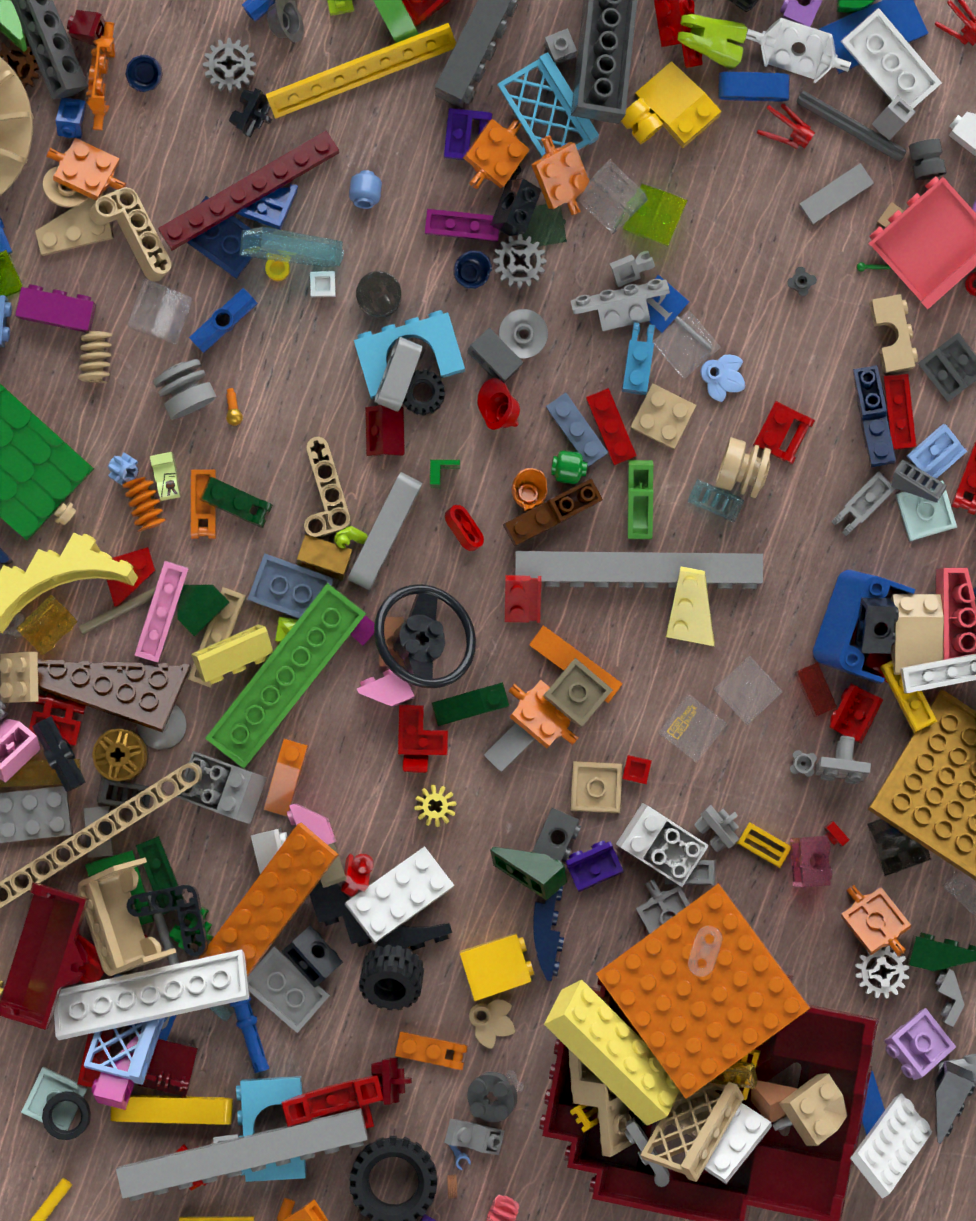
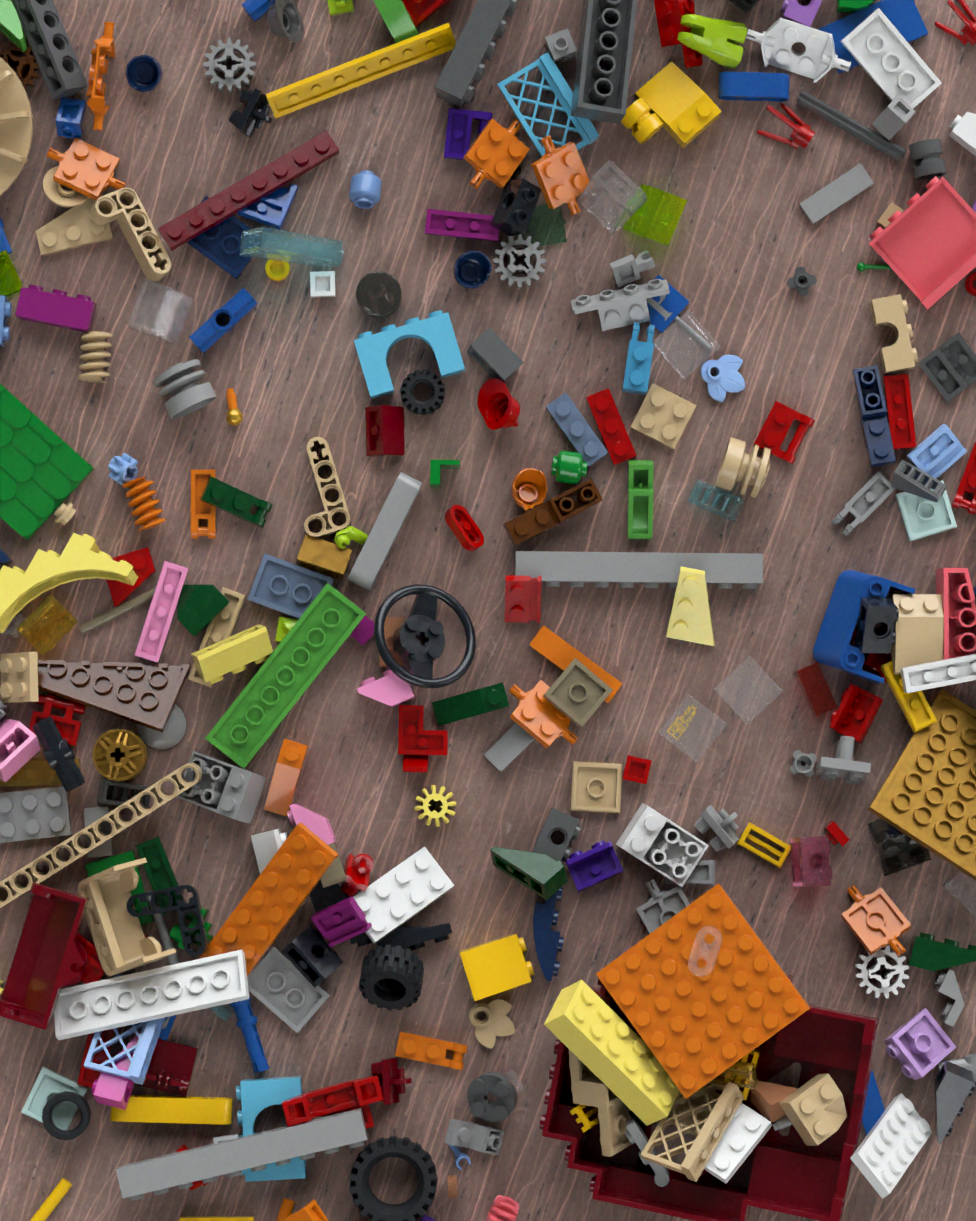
(86, 26): dark red slope -> none
(165, 475): yellowish green leg -> none
(341, 921): none -> magenta plate
(398, 374): light grey beam -> none
(524, 319): light grey dish -> none

